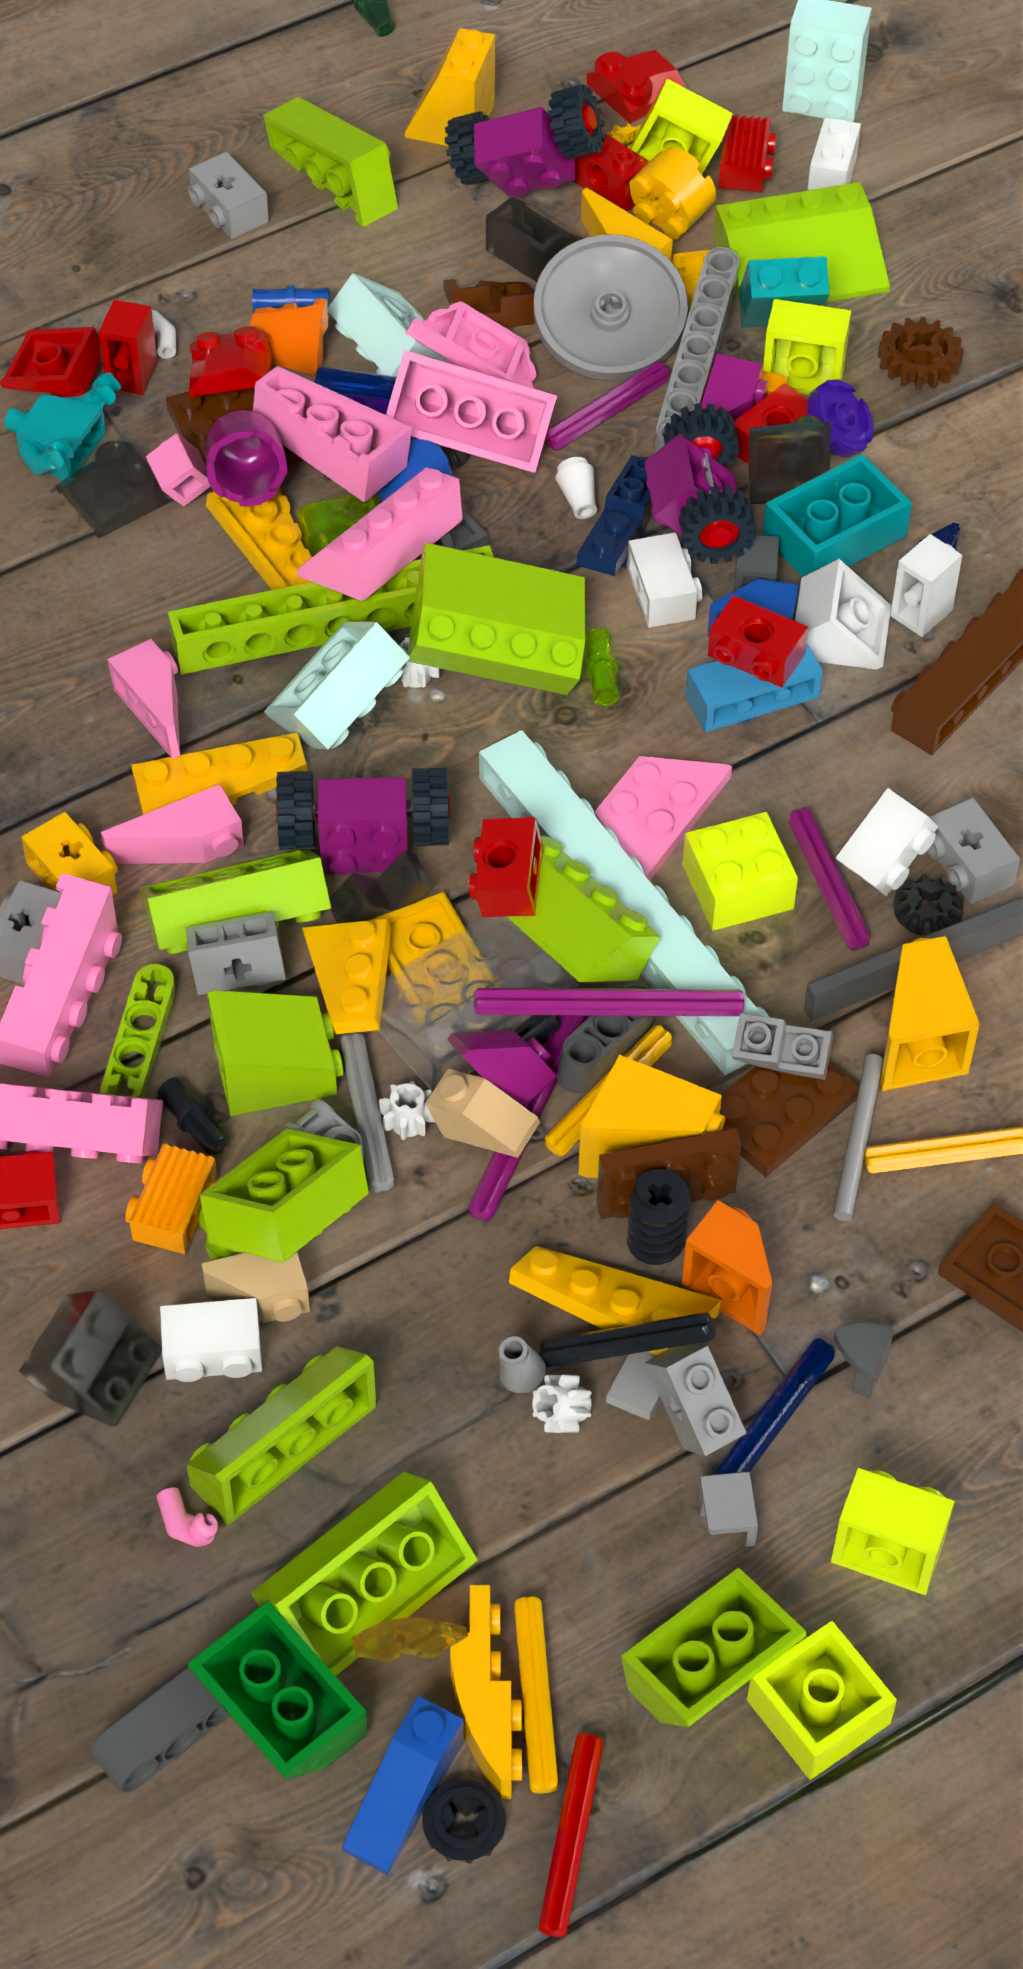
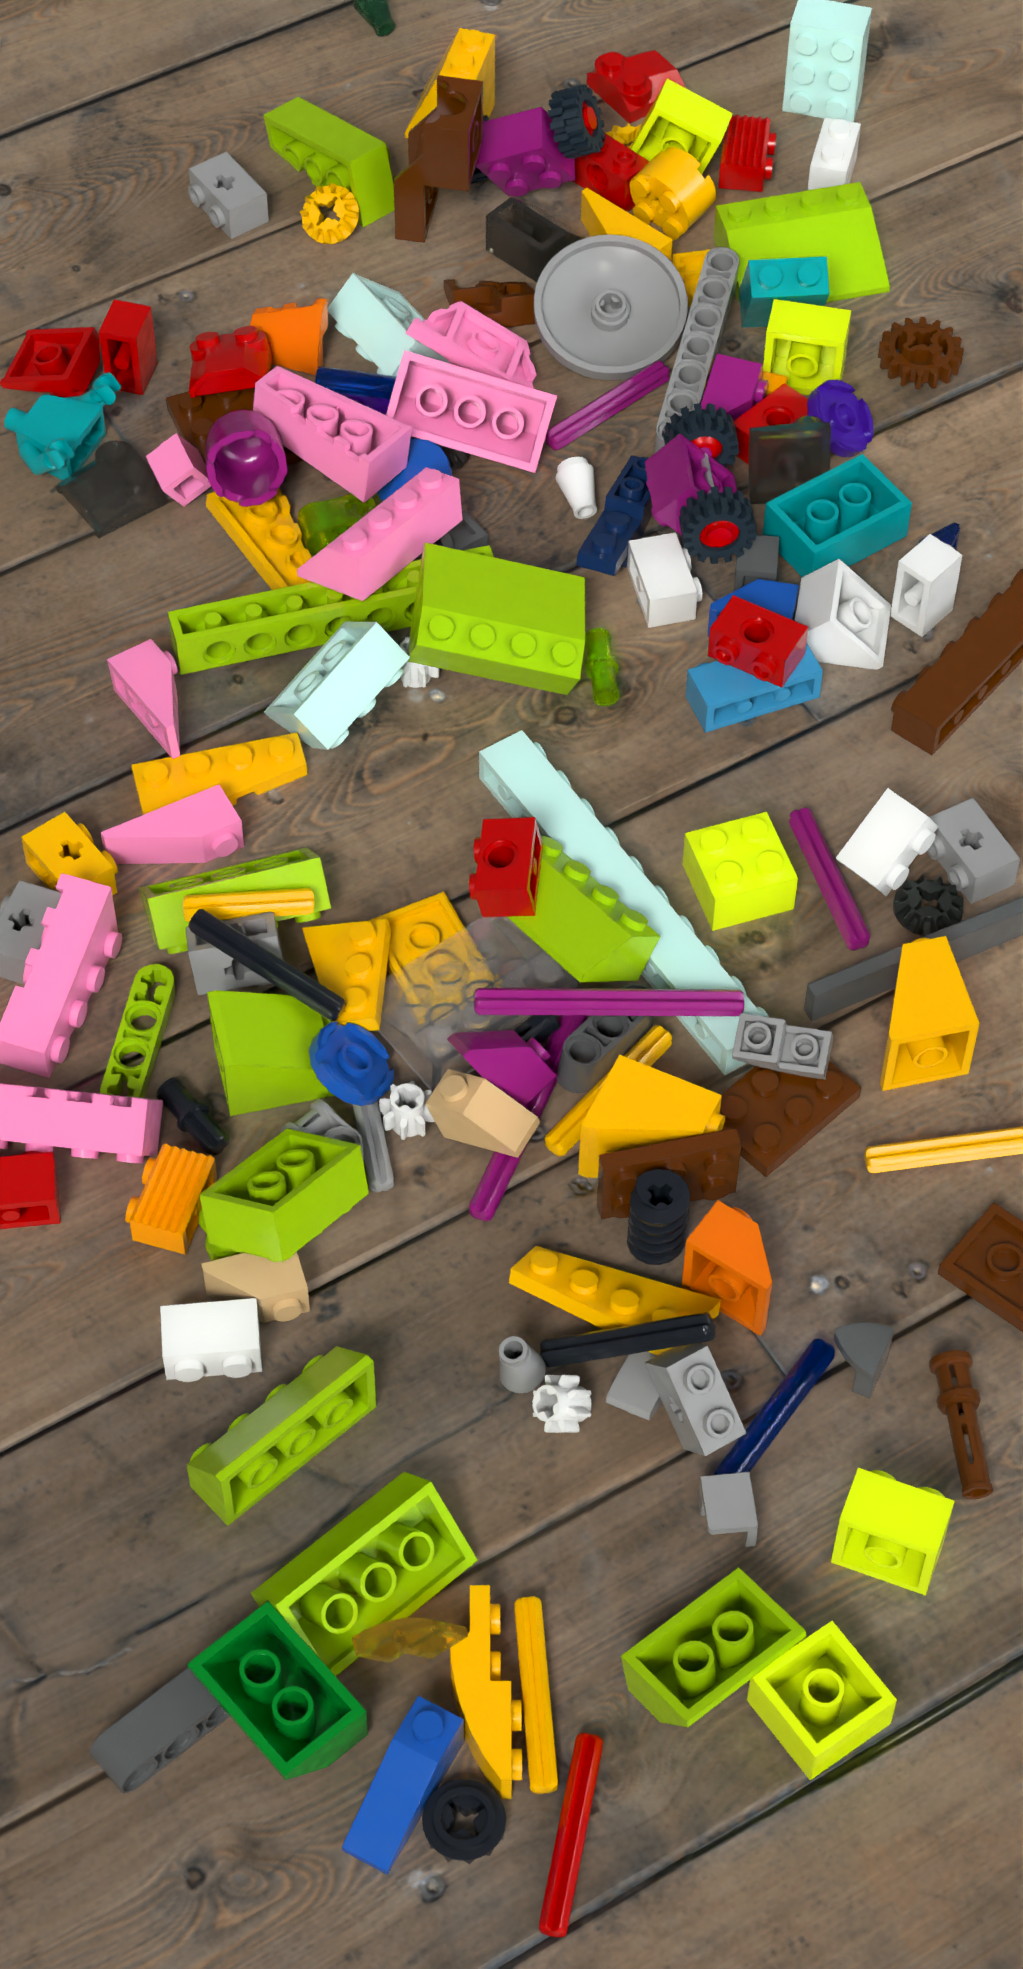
(91, 1357): clear smoke slope -> none
(165, 336): white arm -> none
(184, 1526): bright pink arm -> none
(241, 904): none -> yellow axle
(267, 965): none -> black axle
(278, 297): blue pin -> none
(330, 230): none -> yellow gear
(351, 1063): none -> blue tile
(361, 818): brick -> none
(367, 898): clear smoke slope -> none
(440, 154): none -> reddish brown piece
(659, 804): bright pink wing -> none
(858, 1137): light grey bar -> none
(954, 1403): none -> reddish brown pin

